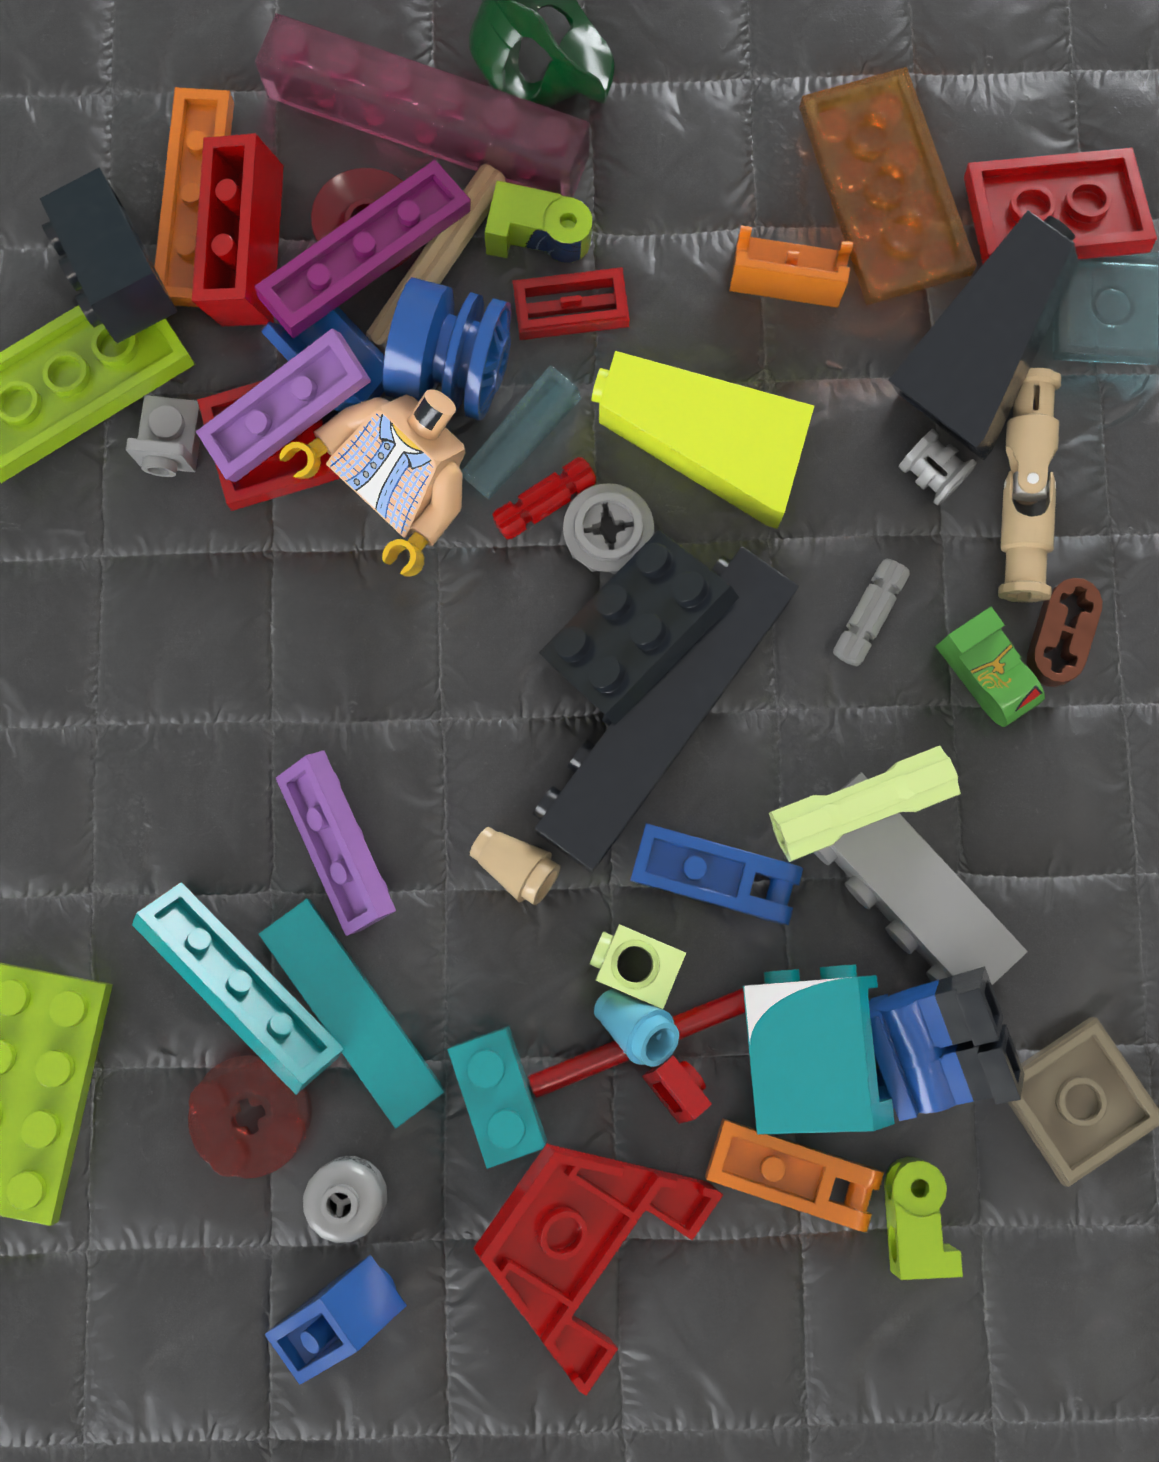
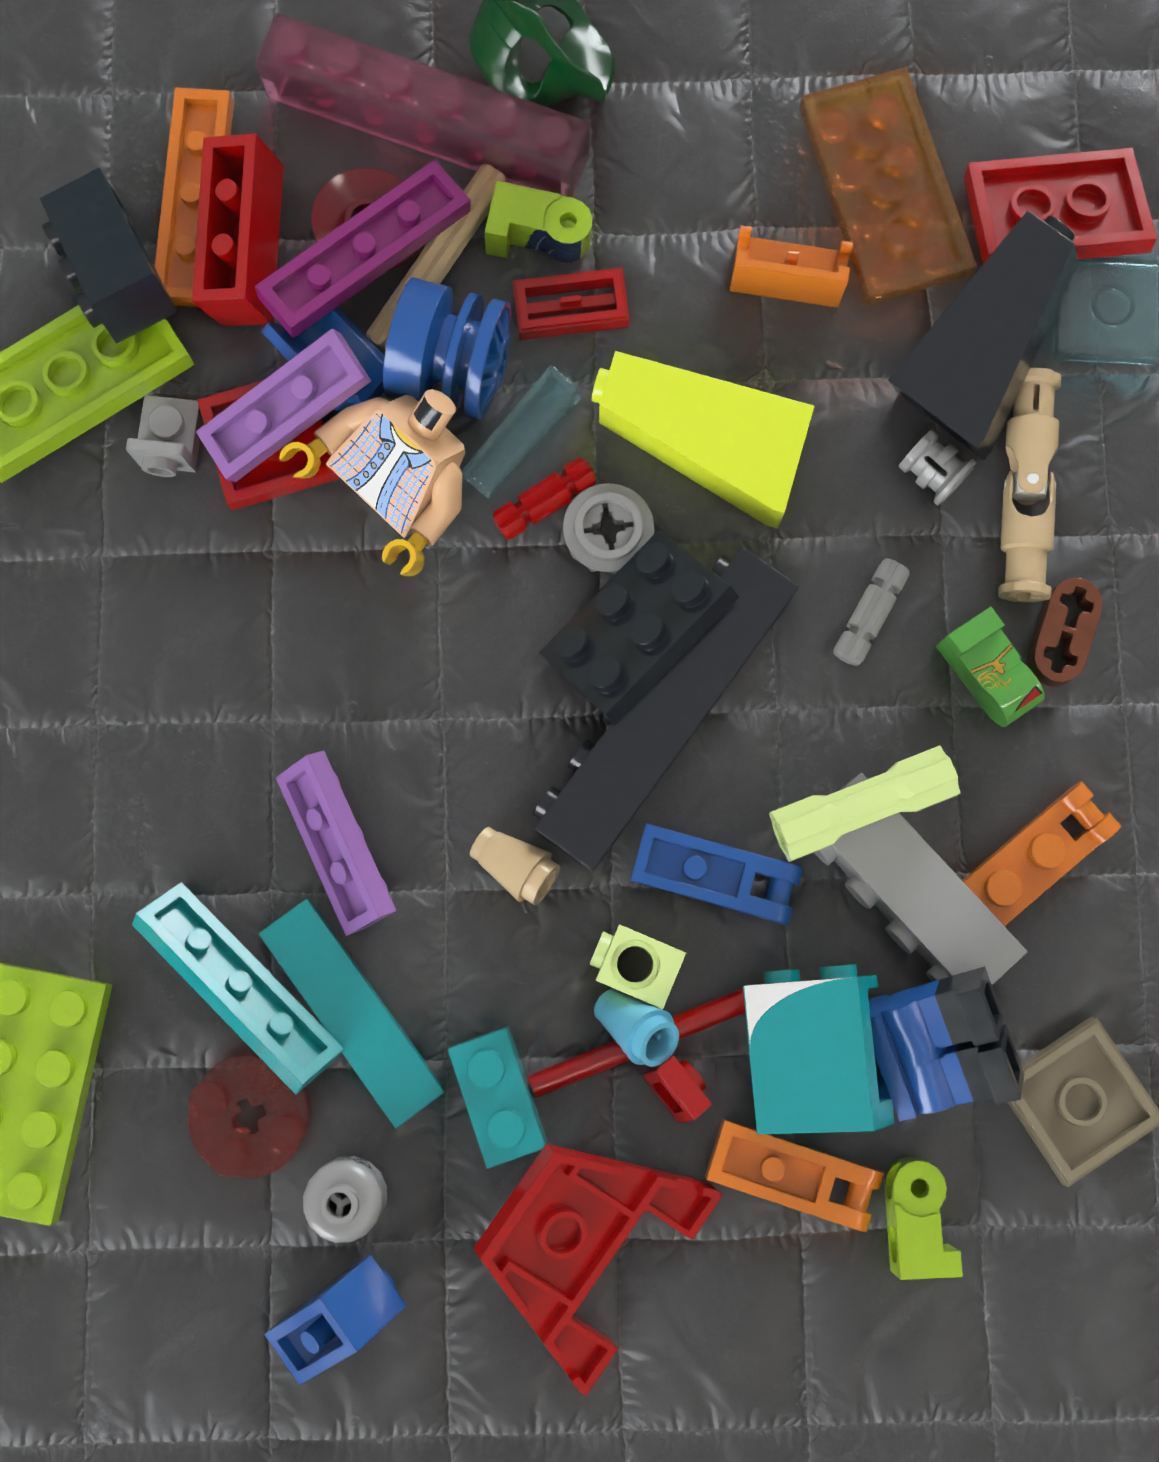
(1040, 854): none -> orange plate

